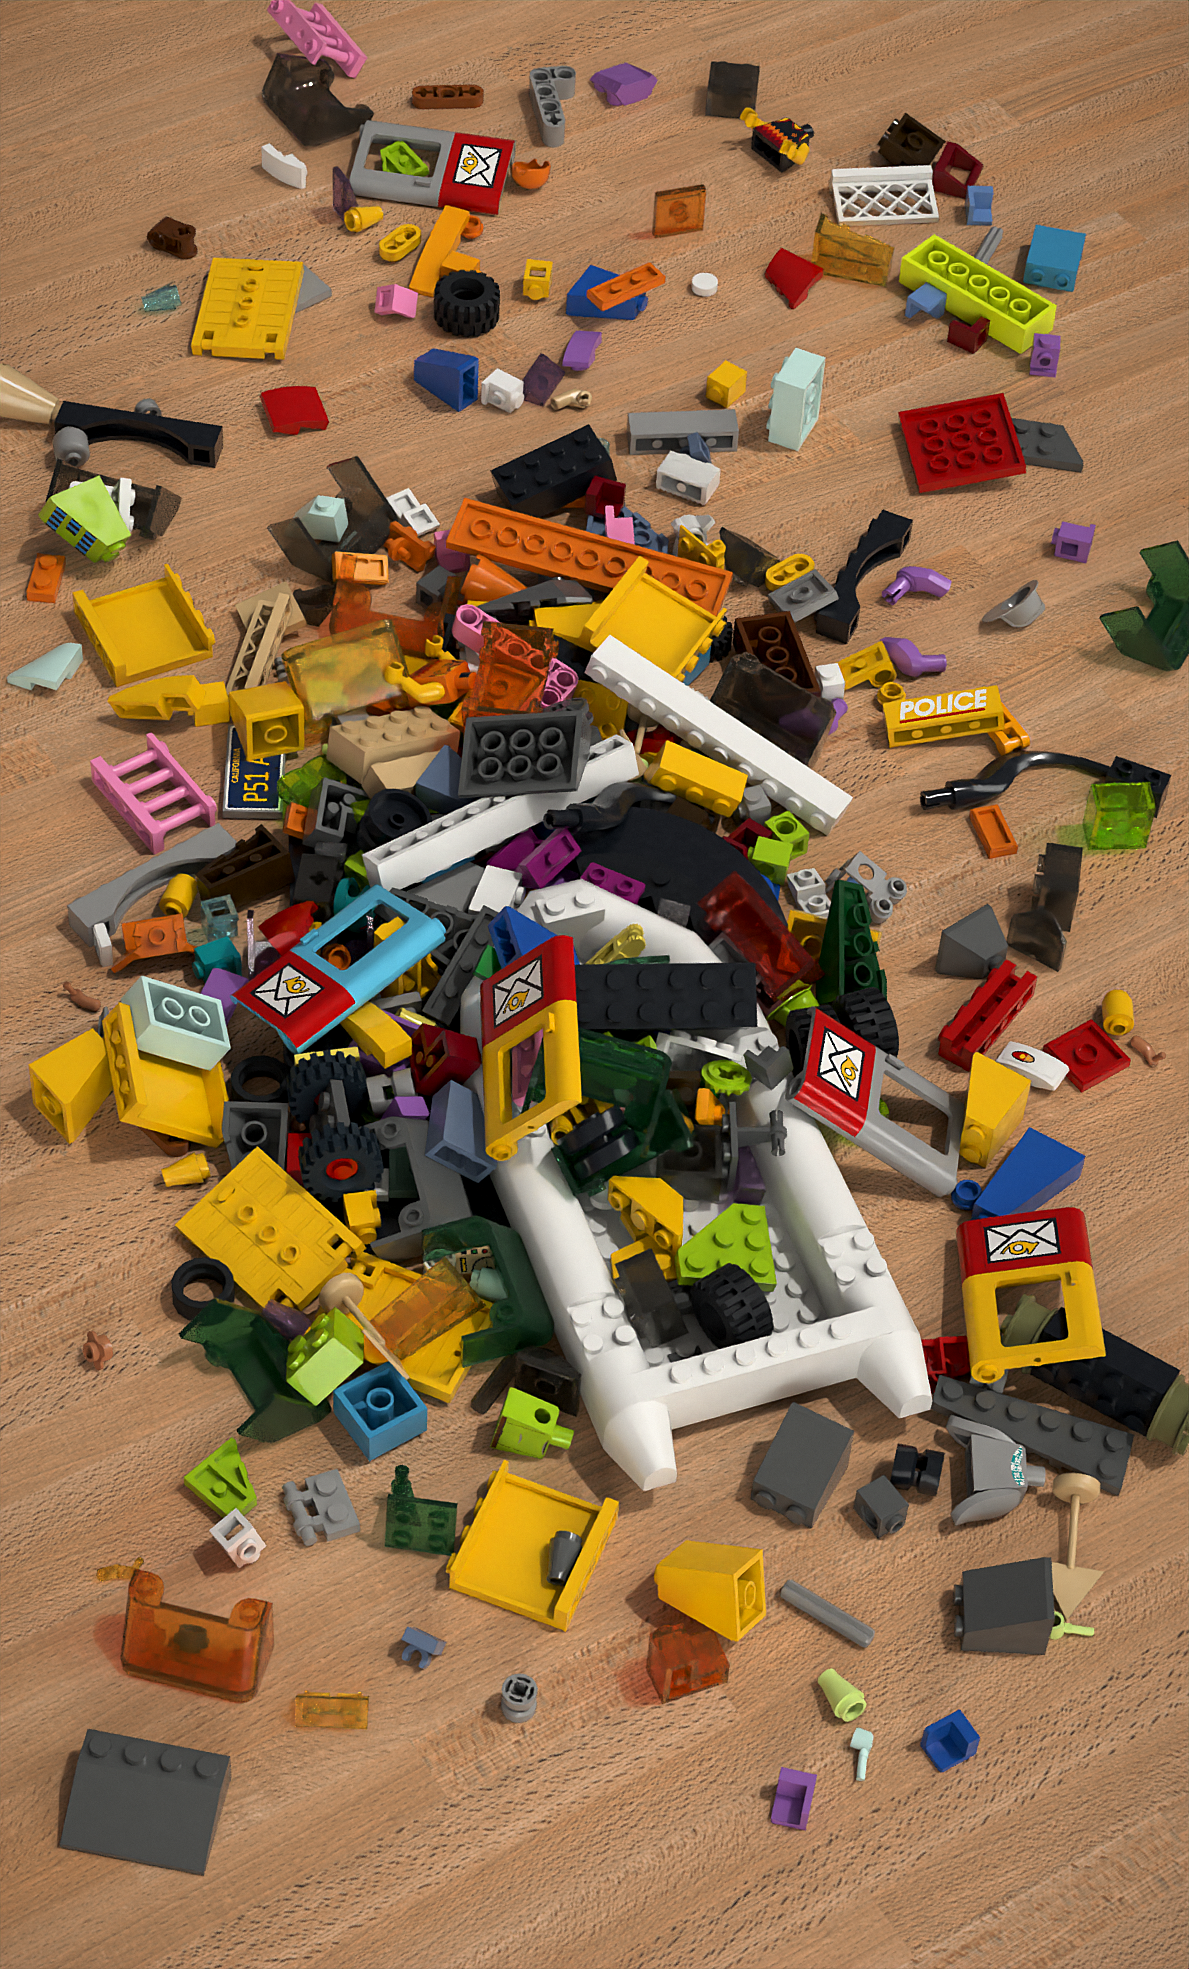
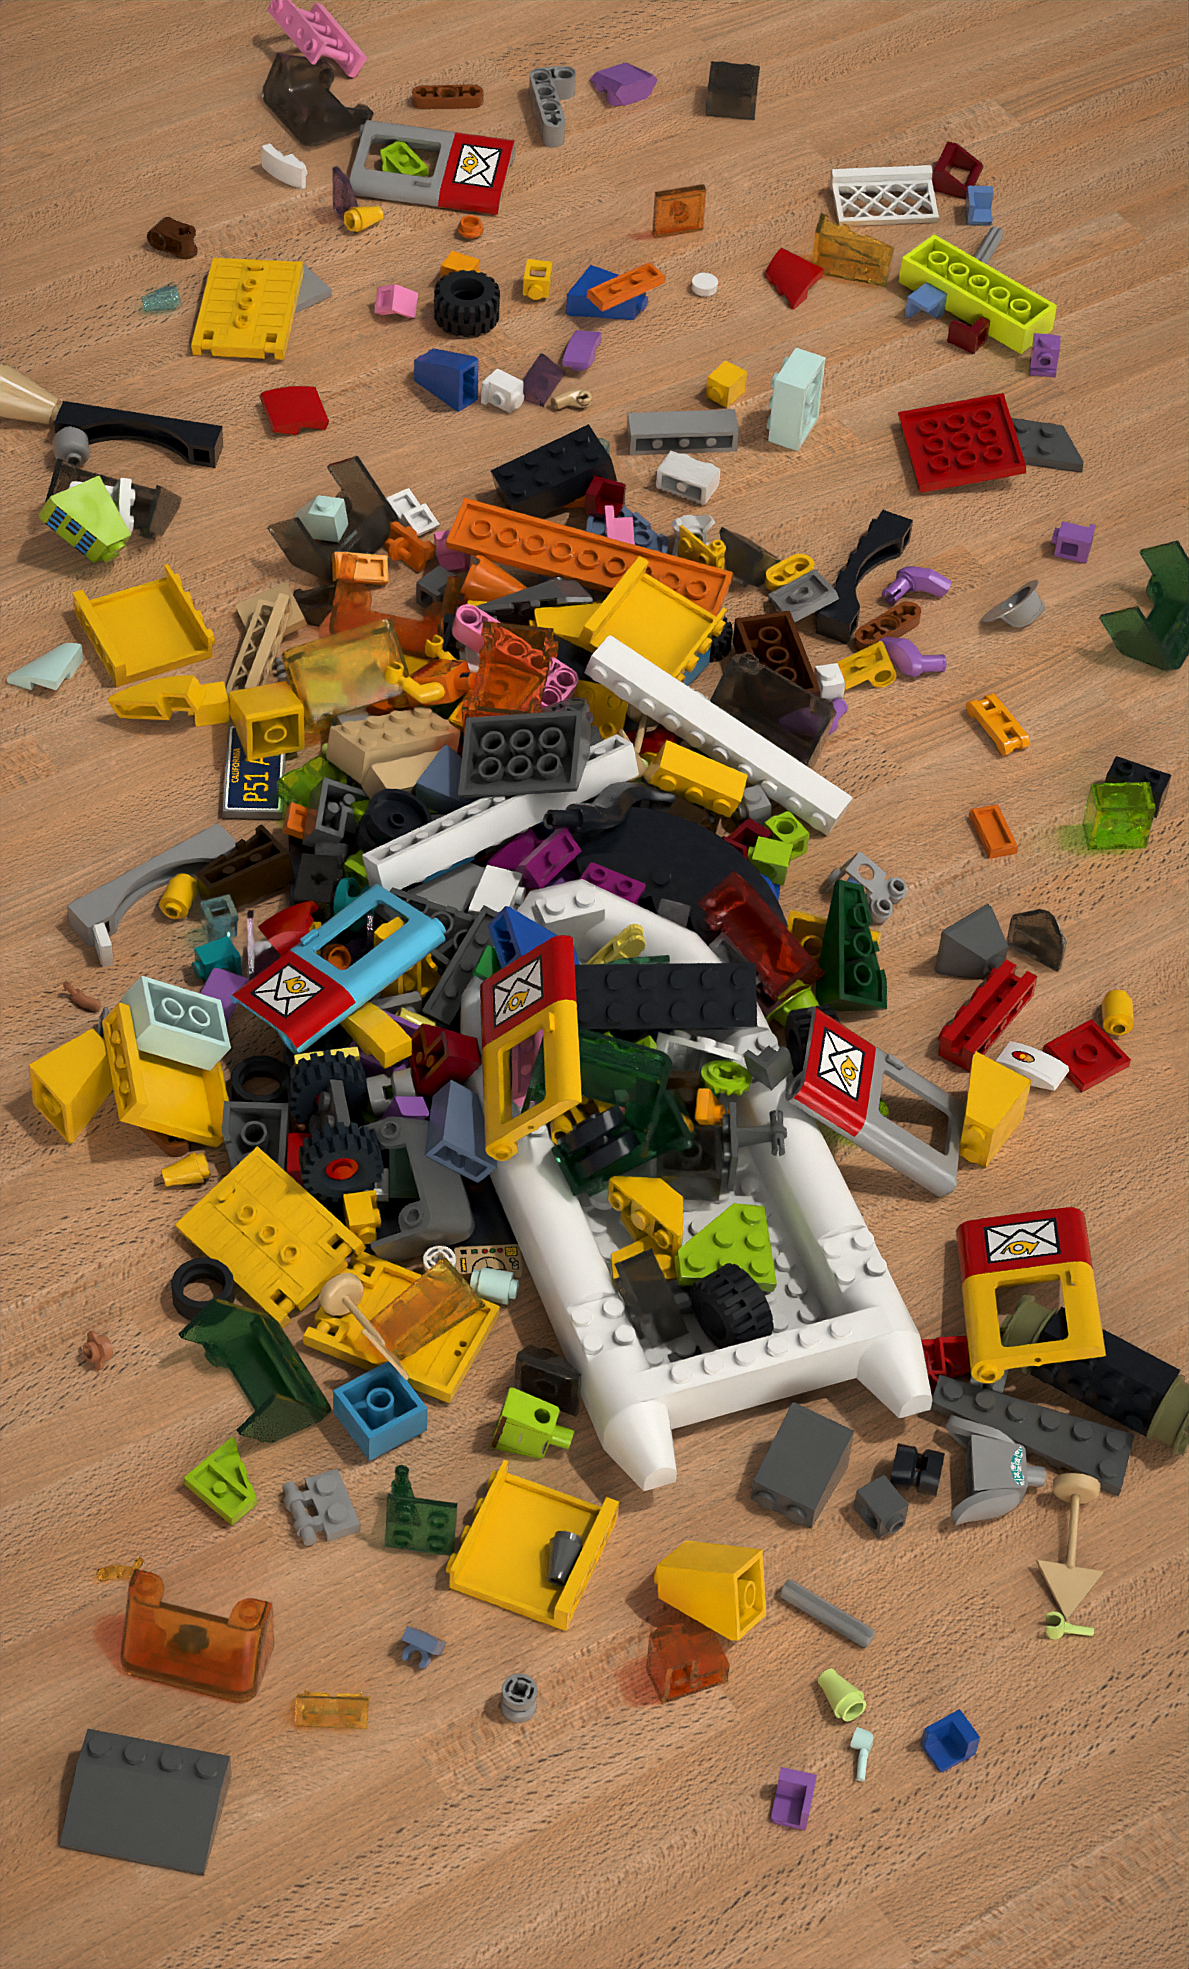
(46, 578): orange plate -> none
(138, 813): bright pink fence -> none
(148, 405): light grey bush -> none
(153, 938): orange piece -> none
(245, 1545): white brick -> none
(285, 1319): cone -> none
(324, 1355): lime brick -> none
(400, 242): yellow plate -> none
(442, 240): light orange slope -> none
(494, 1384): clear smoke axle -> none
(516, 1320): clear green windscreen -> none
(530, 174): orange hair -> none
(697, 448): sand blue tile -> none
(748, 1181): clear purple slope -> none
(779, 141): torso -> none
(809, 892): white slope -> none
(870, 1017): black tyre -> none
(890, 692): yellow plate -> none
(892, 617): none -> dark orange beam
(909, 143): dark brown plate -> none
(943, 716): yellow brick -> none
(966, 1194): blue plate -> none
(998, 777): black animal -> none
(1006, 1607): dark grey slope -> none
(1029, 1177): blue slope -> none
(1054, 258): dark azure panel -> none
(1058, 882): clear smoke brick -> none
(1146, 1050): nougat piece -> none

